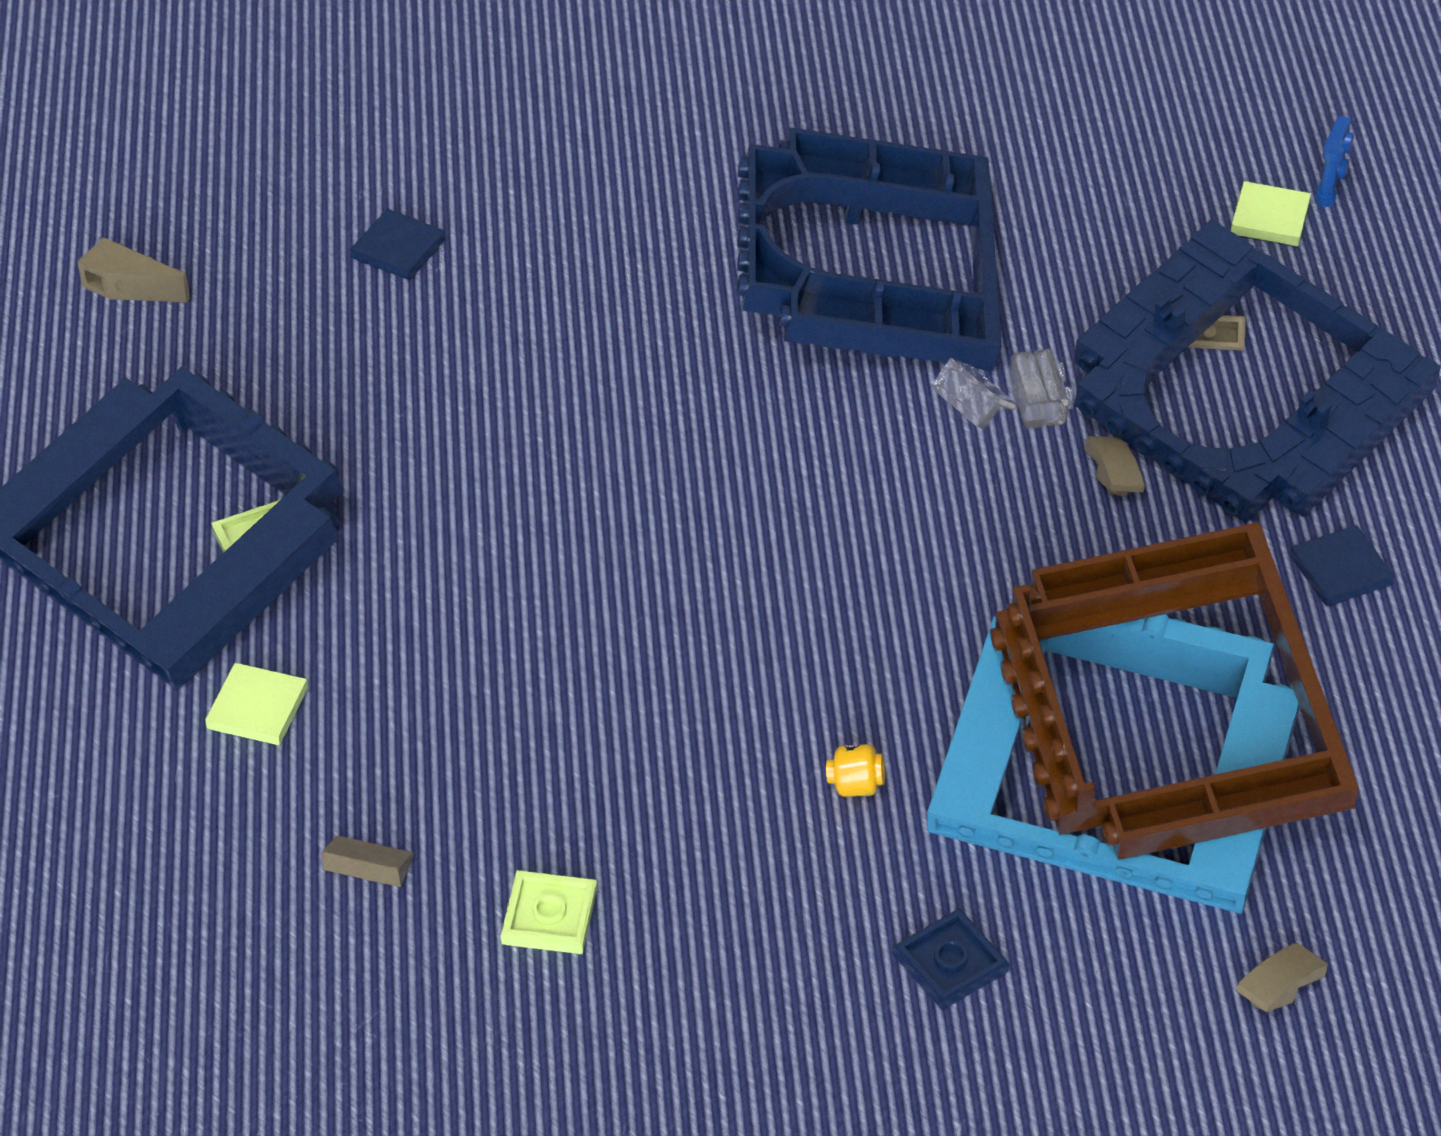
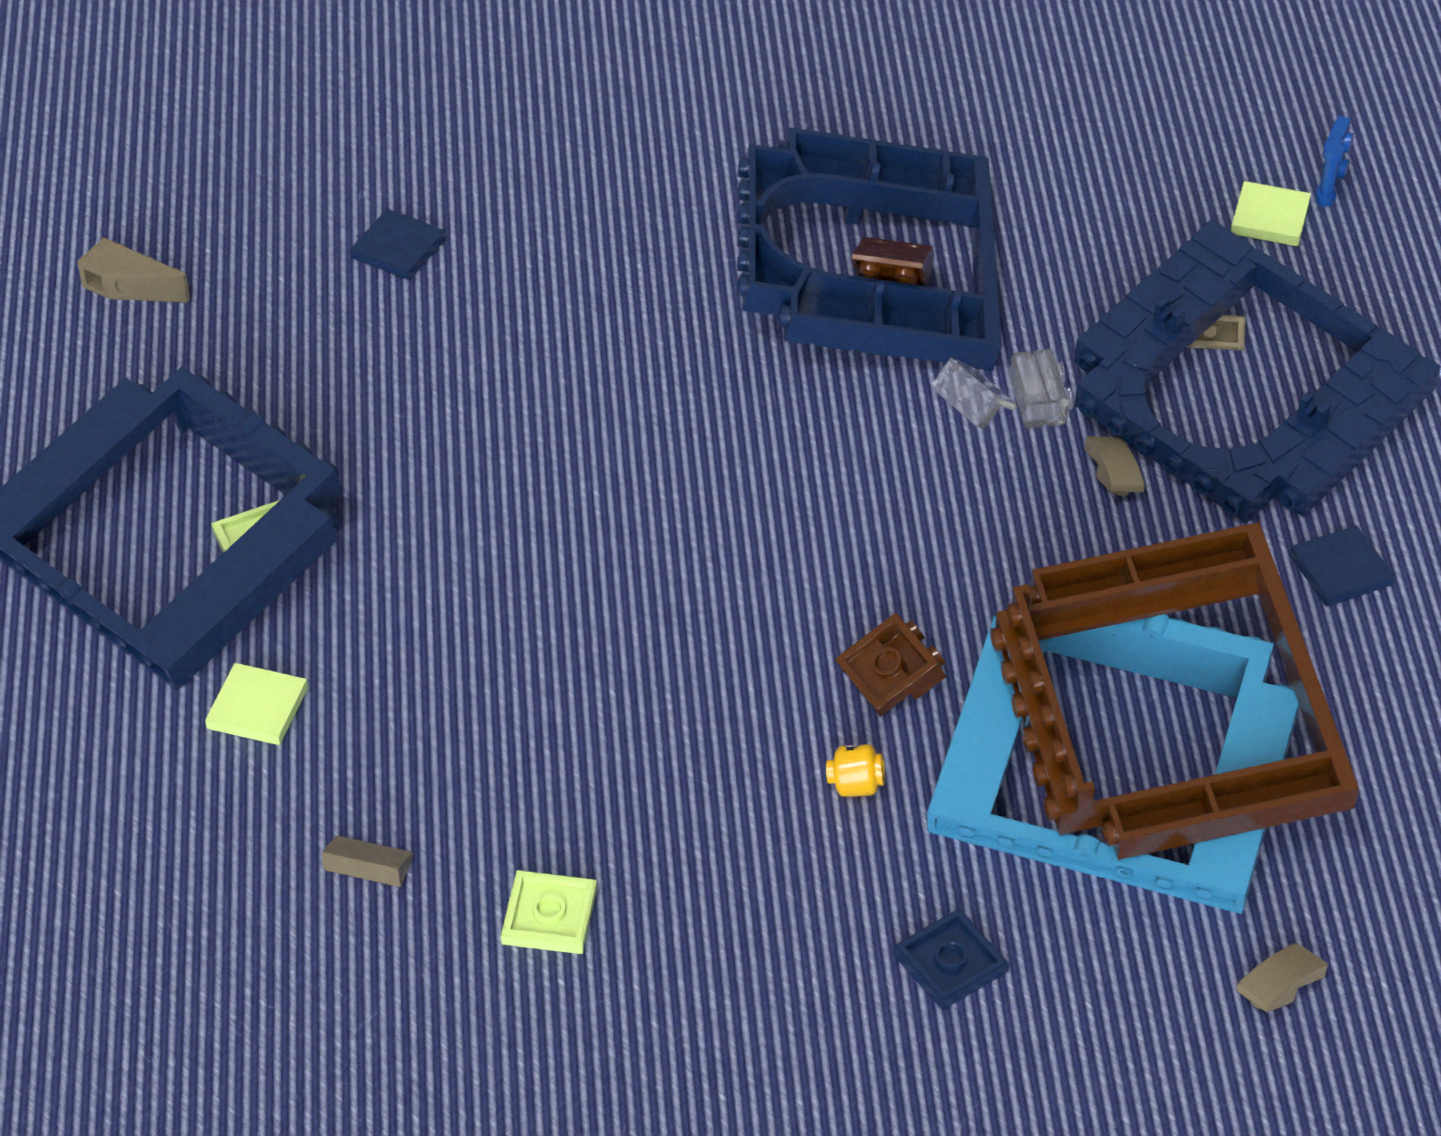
(892, 664): none -> reddish brown plate
(893, 261): none -> reddish brown slope

